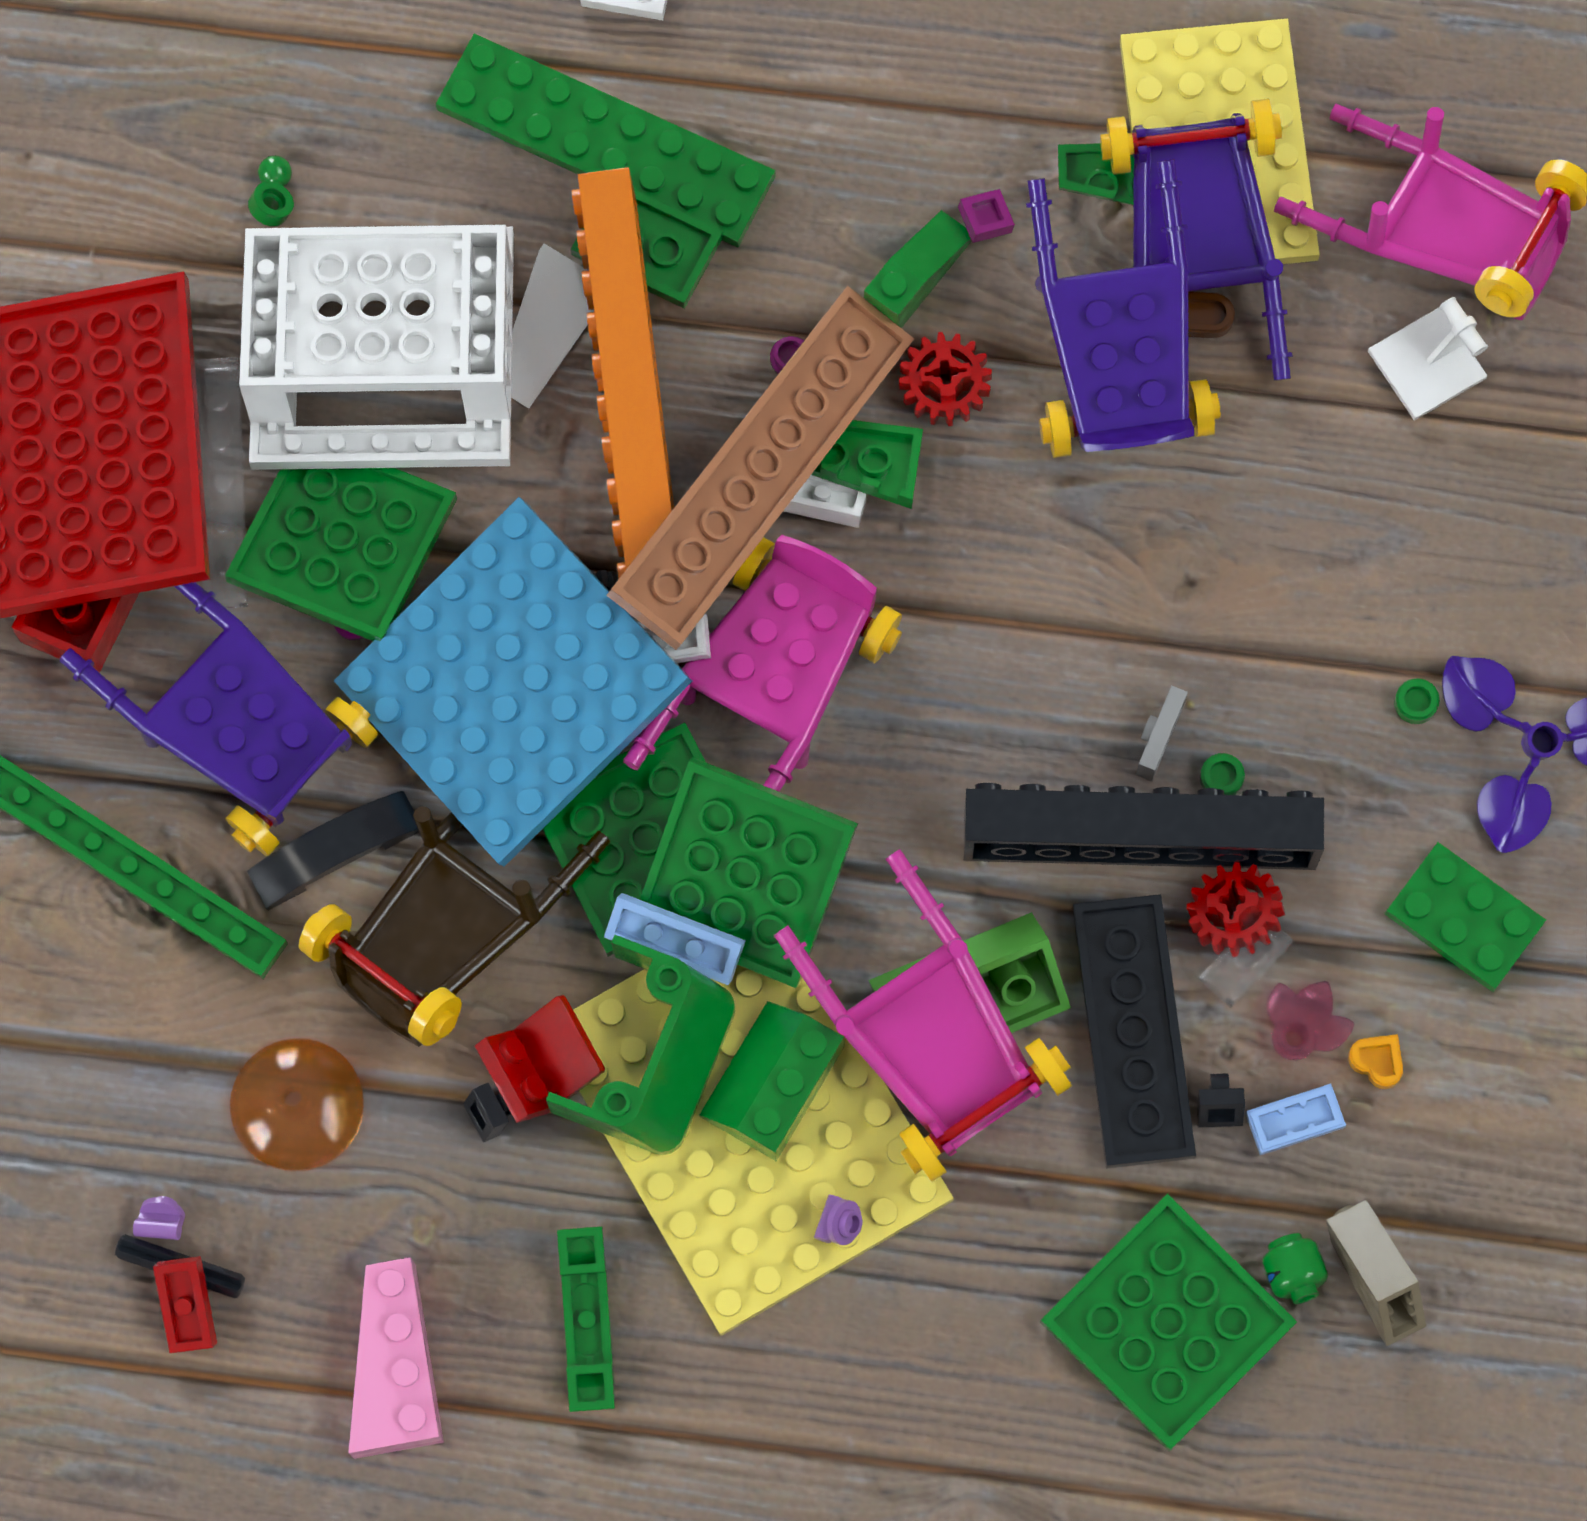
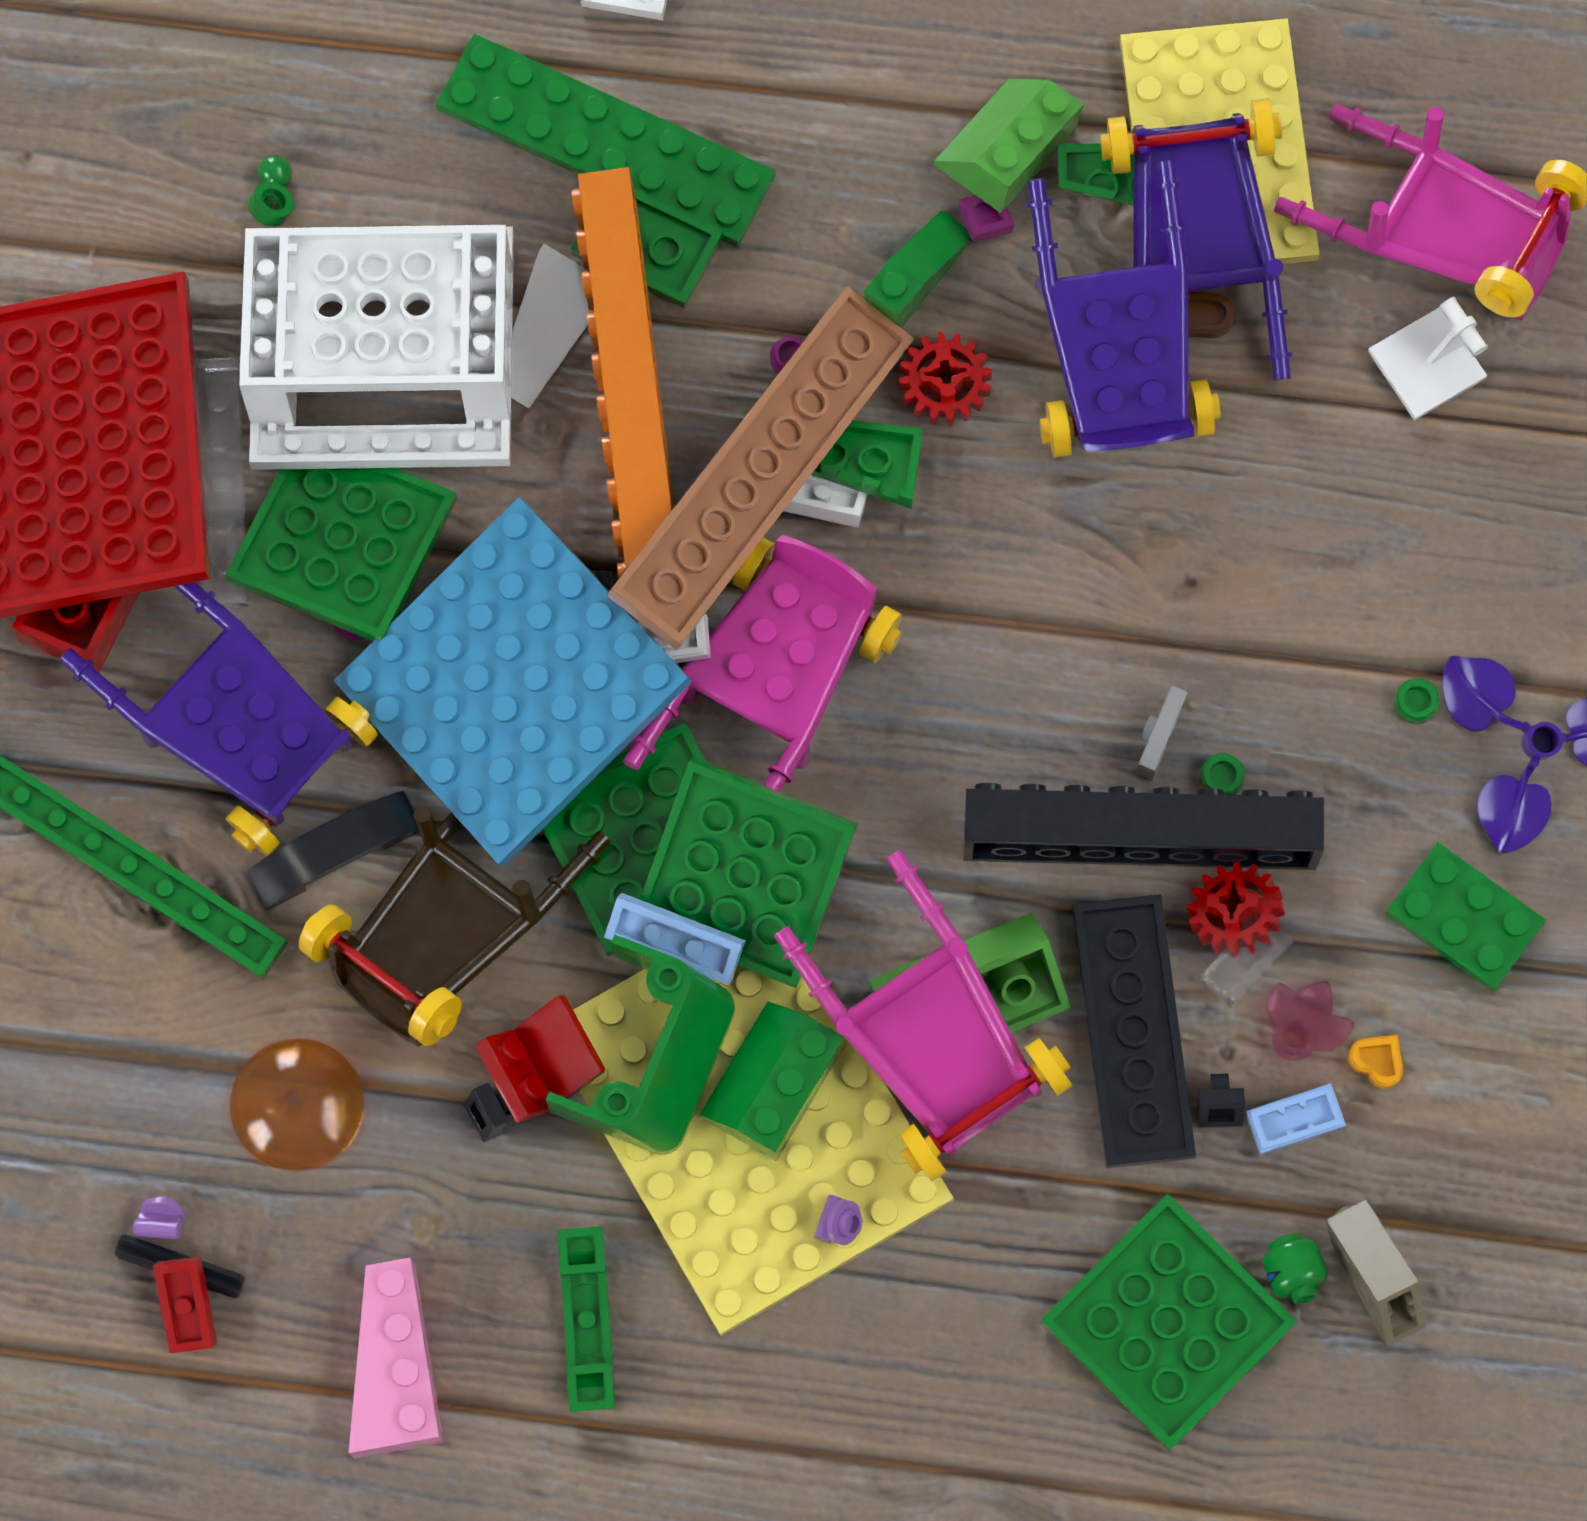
(1010, 139): none -> bright green slope

